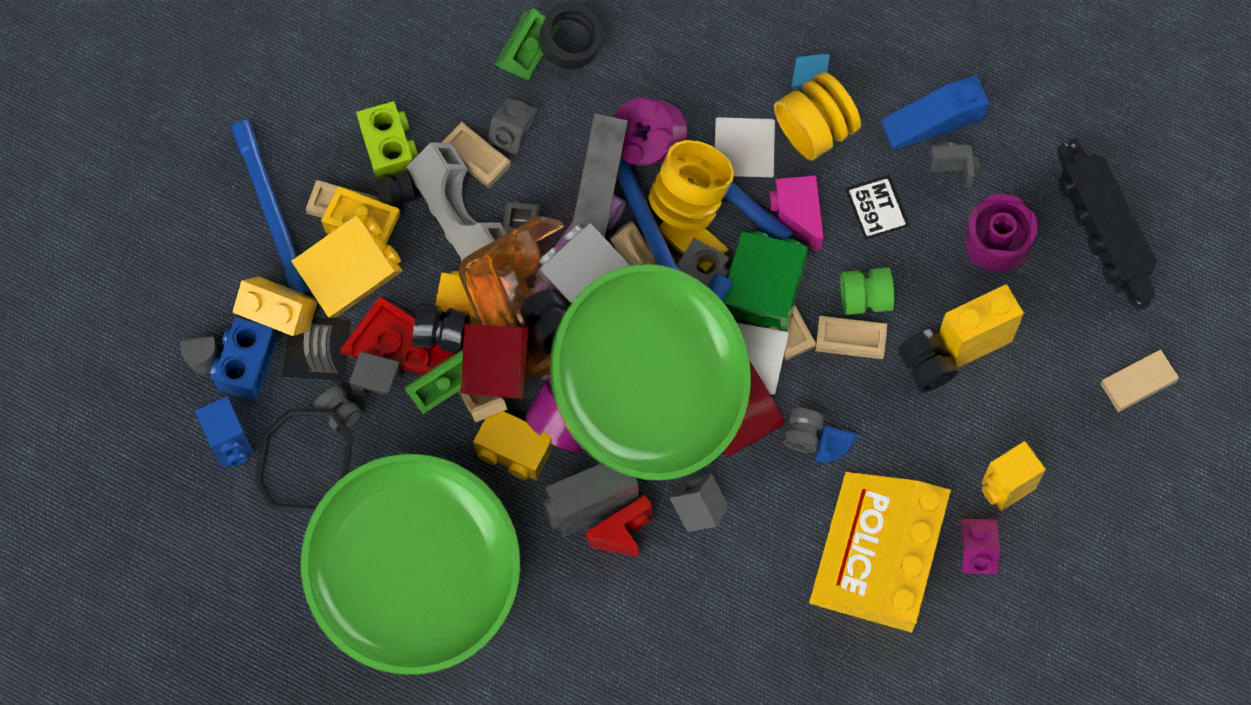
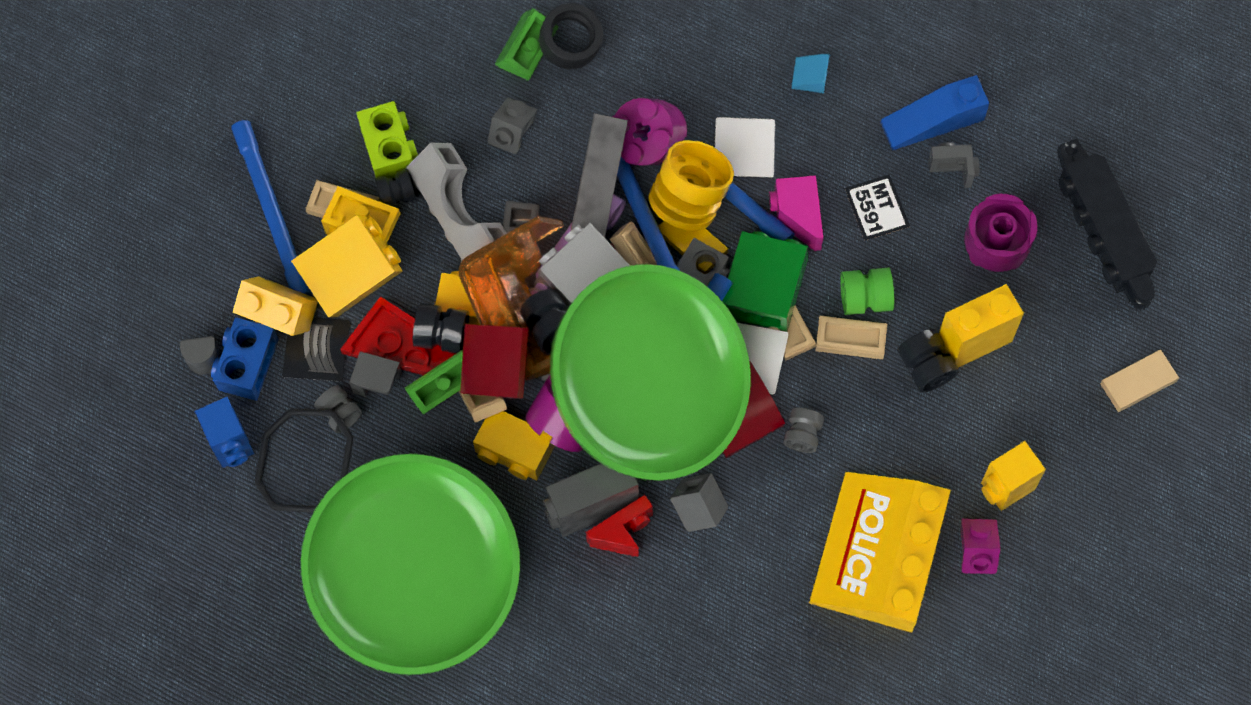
(478, 155): tan tile -> none
(817, 116): yellow wheel -> none
(834, 444): blue tile -> none

